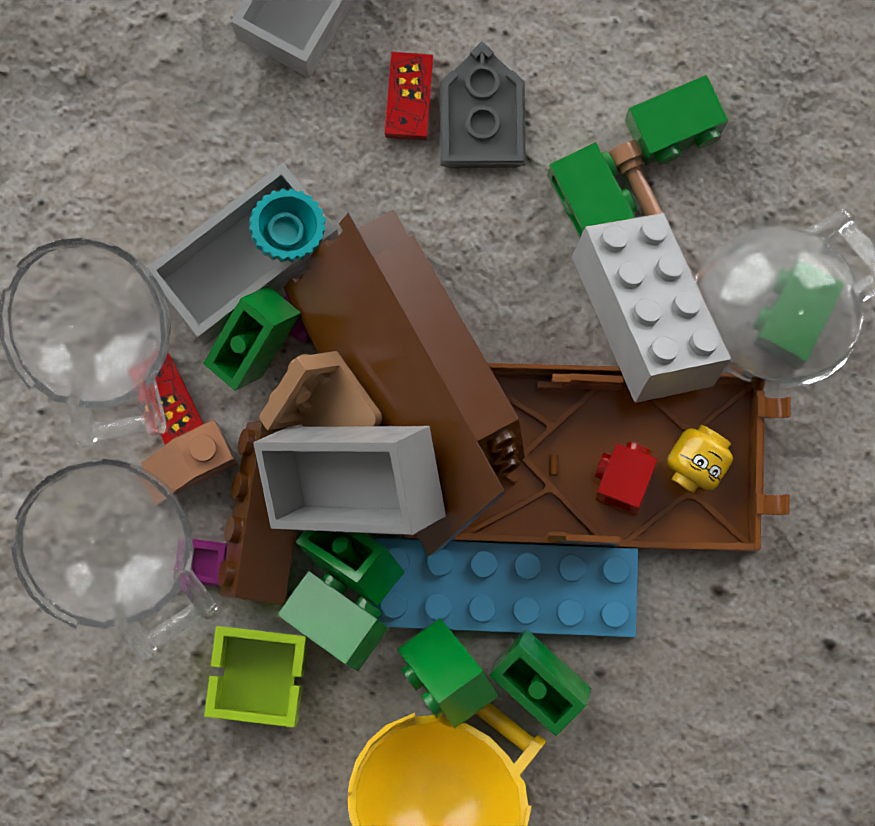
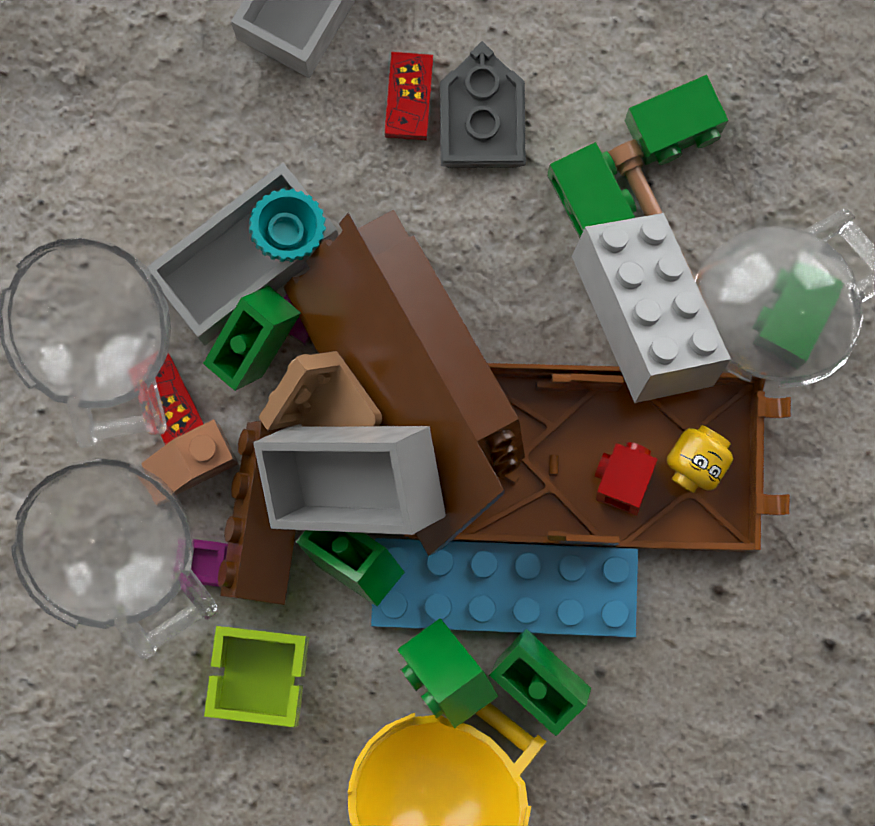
(333, 621): brick -> none

